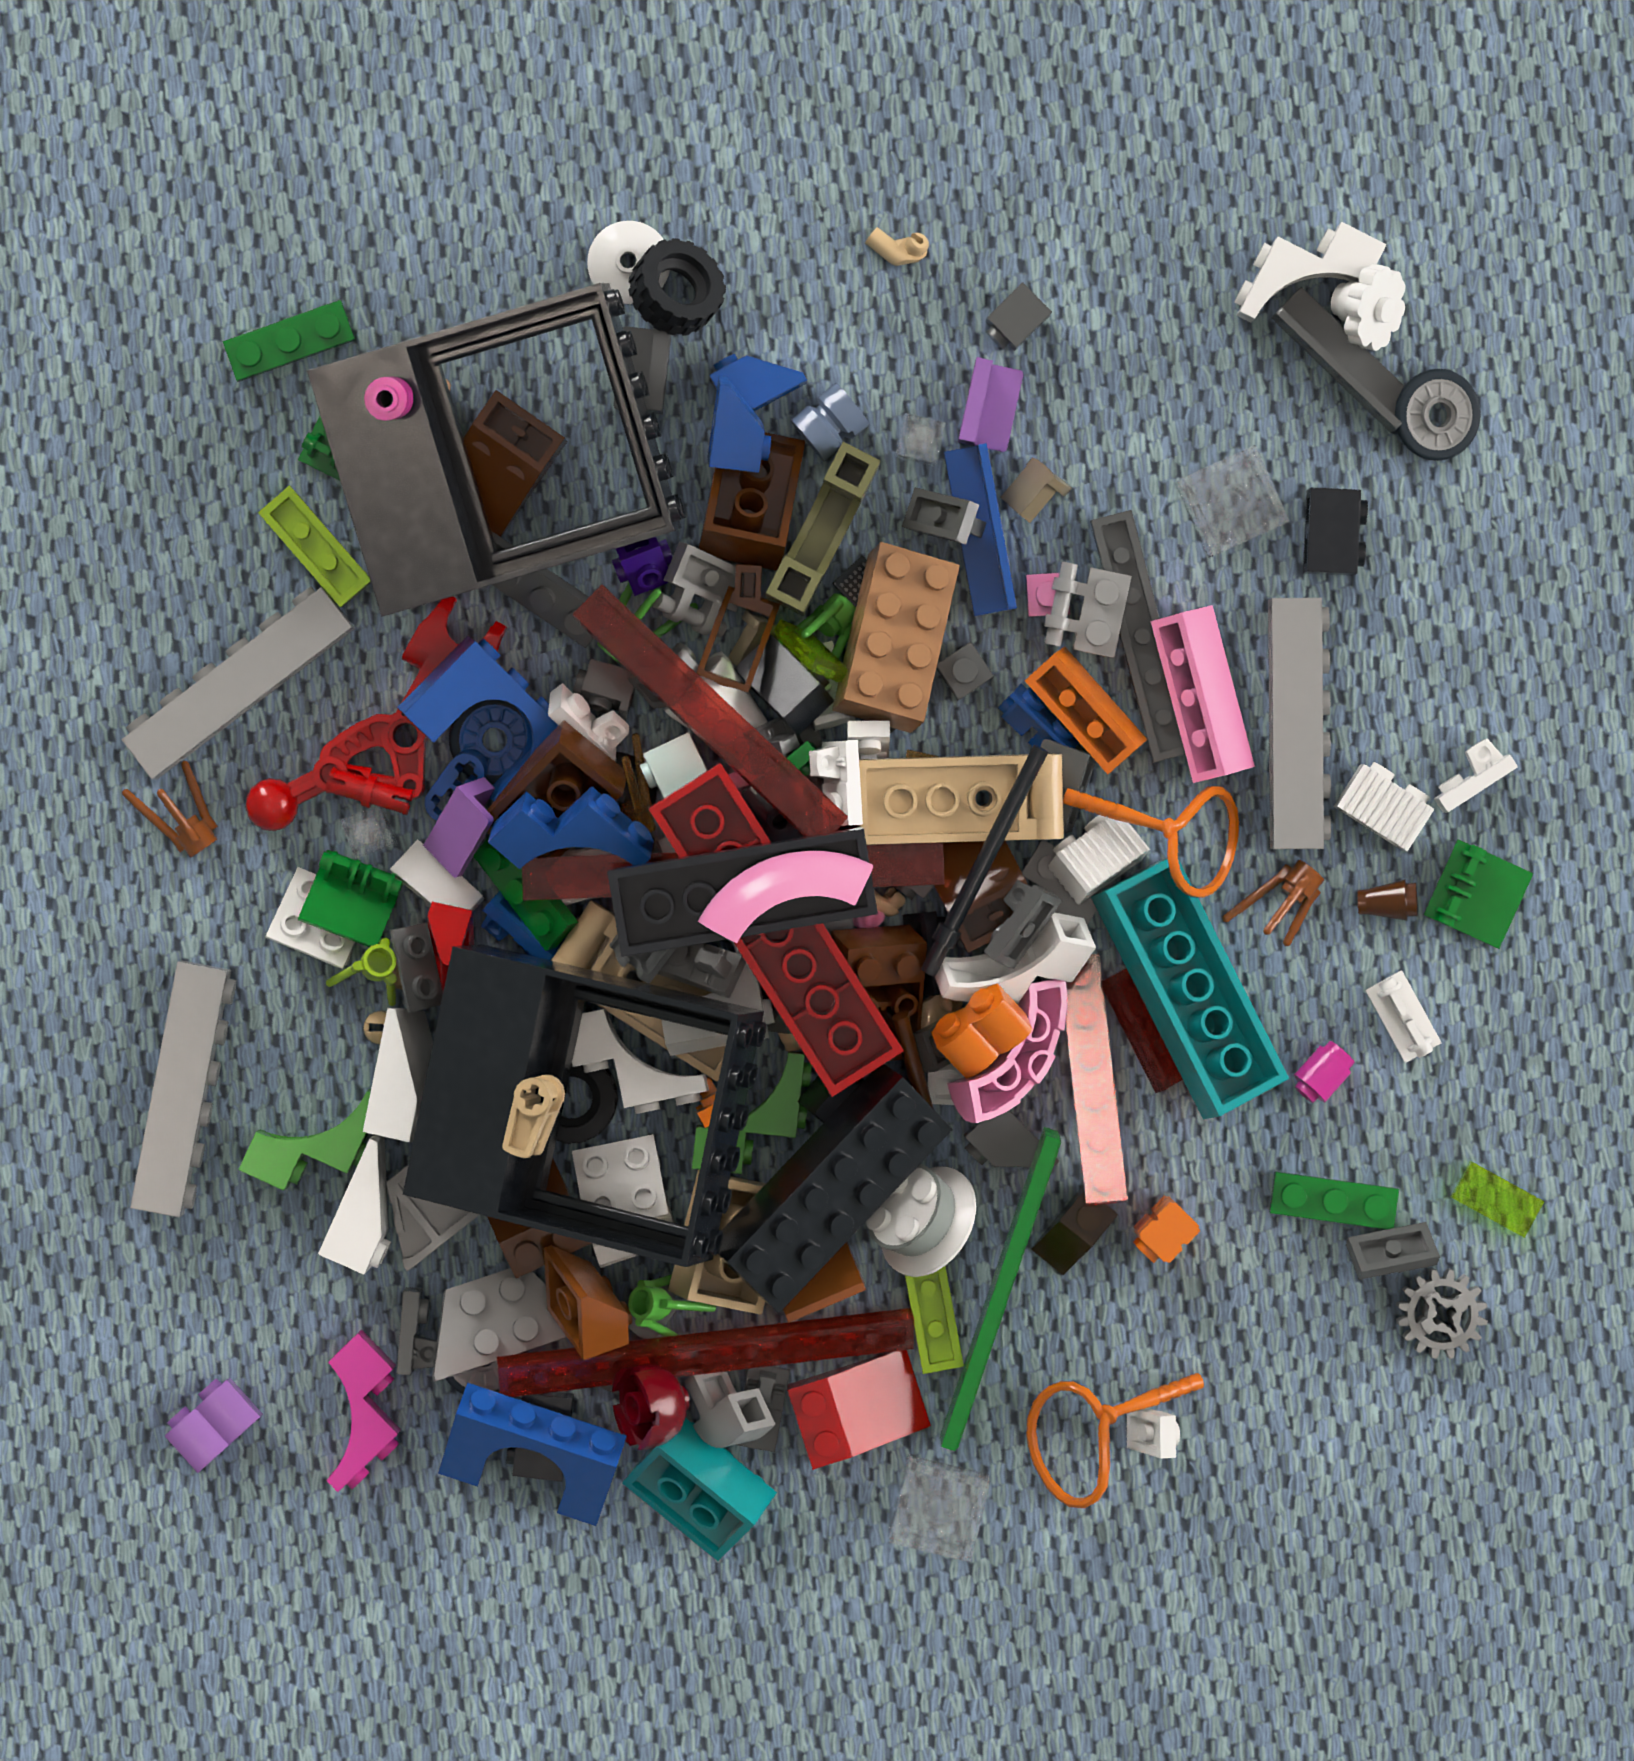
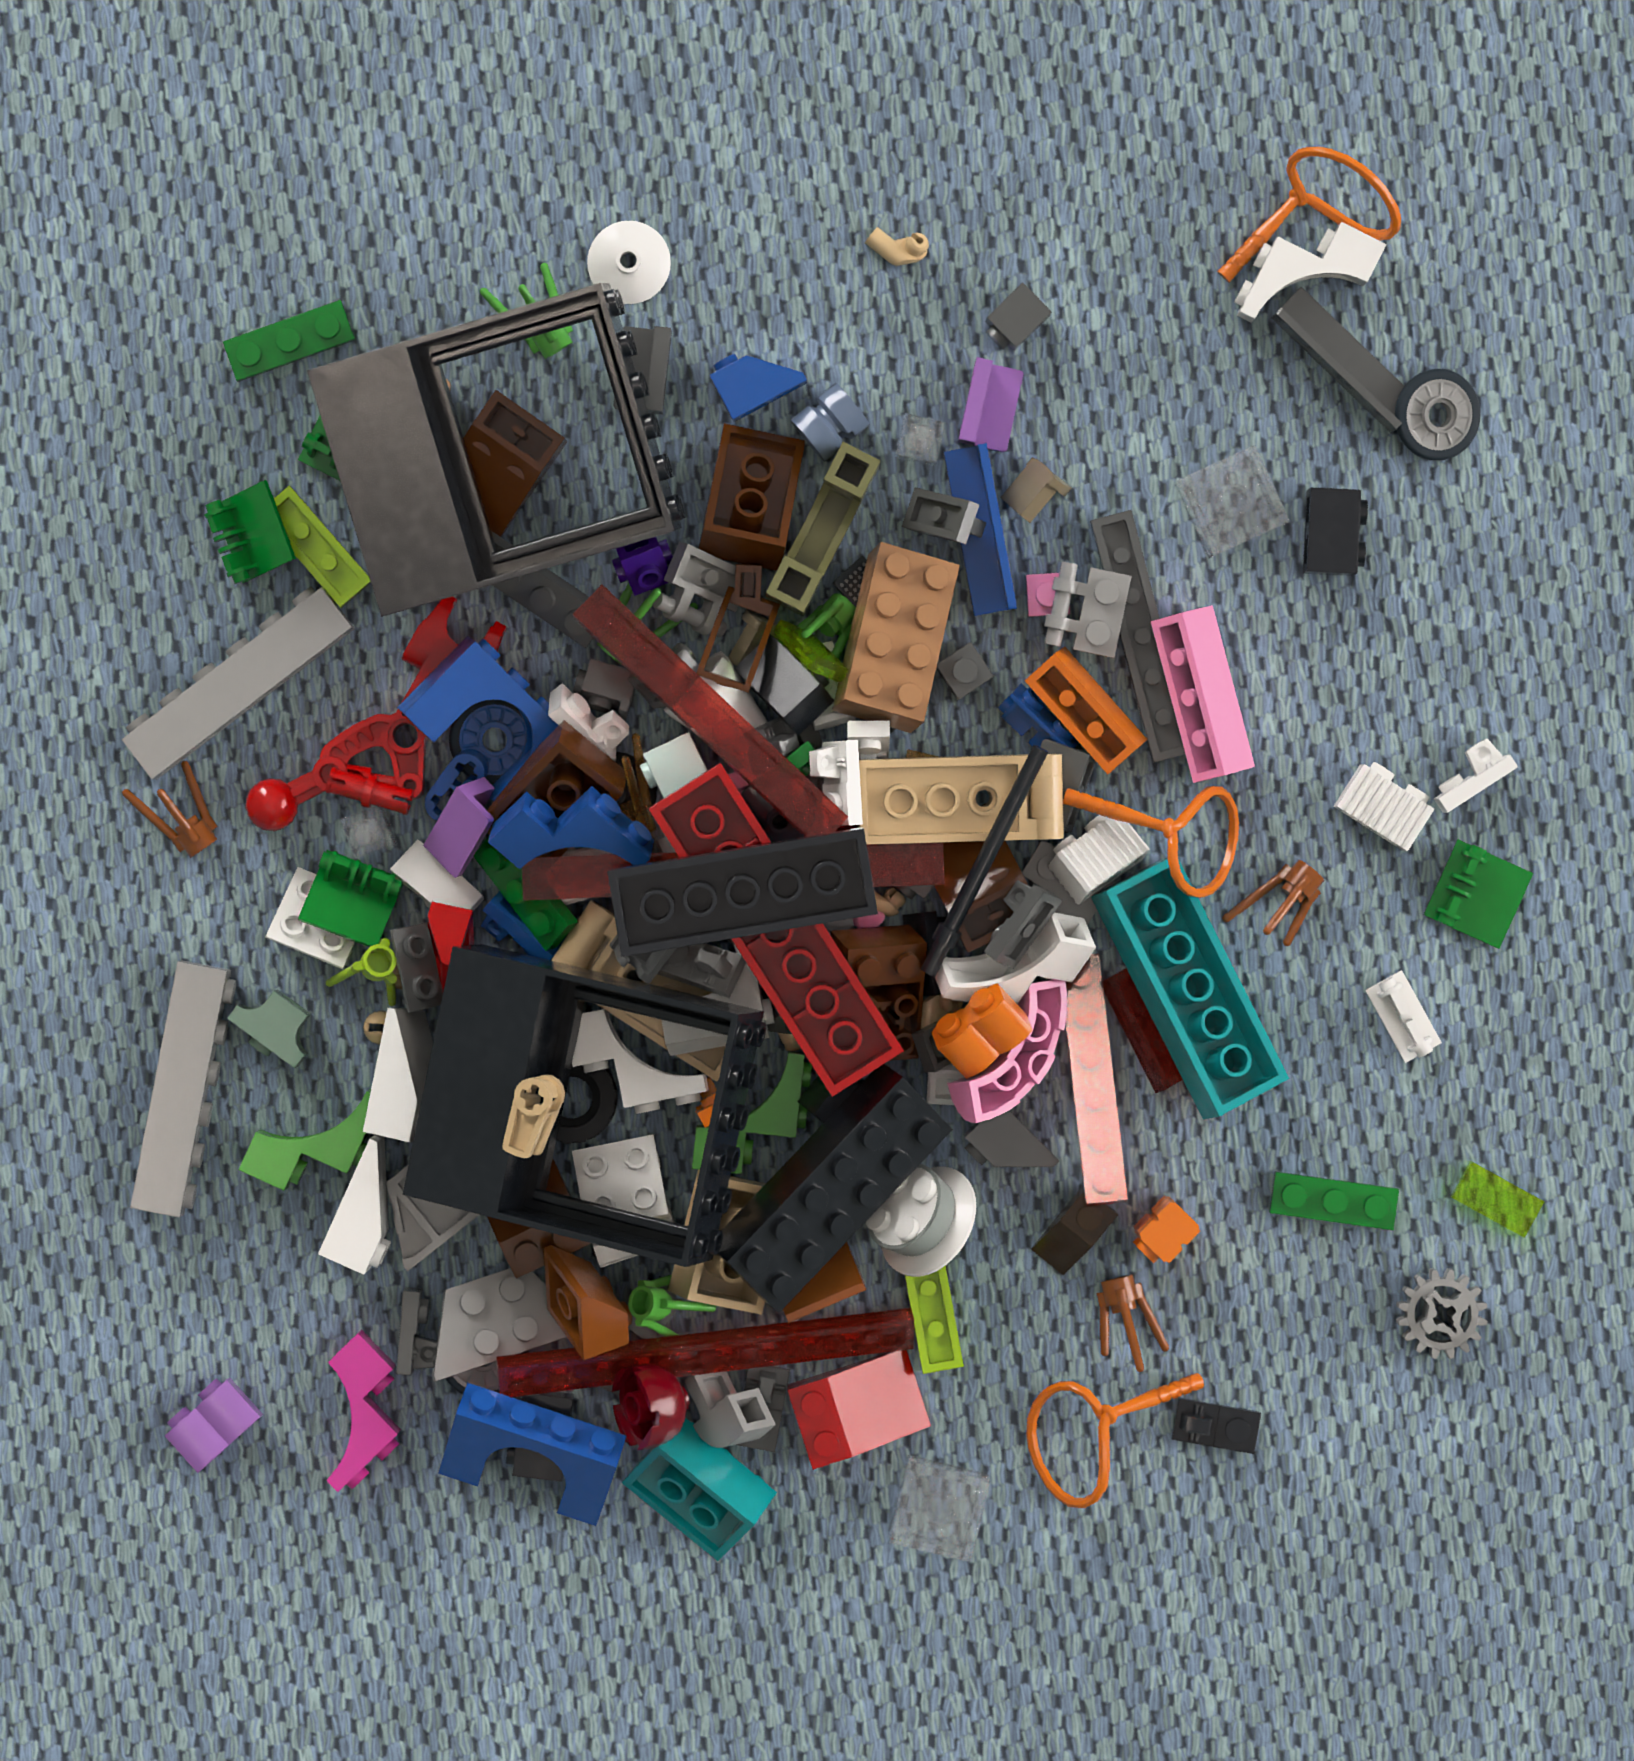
(251, 531): none -> green hinge
(274, 1027): none -> sand green brick
(401, 395): dark pink brick -> none
(546, 343): none -> bright green plant
(692, 264): black tyre -> none
(736, 432): blue slope -> none
(781, 880): bright pink brick -> none
(911, 1055): reddish brown bar -> none
(1000, 1288): green tile -> none
(1121, 1296): none -> dark orange plant
(1153, 1433): white hinge -> none
(1216, 1425): none -> black hinge
(1296, 723): light grey brick -> none
(1299, 197): none -> orange piece
(1323, 1072): dark pink brick -> none
(1370, 306): white plant -> none
(1390, 900): reddish brown cone -> none
(1392, 1250): dark grey hinge -> none

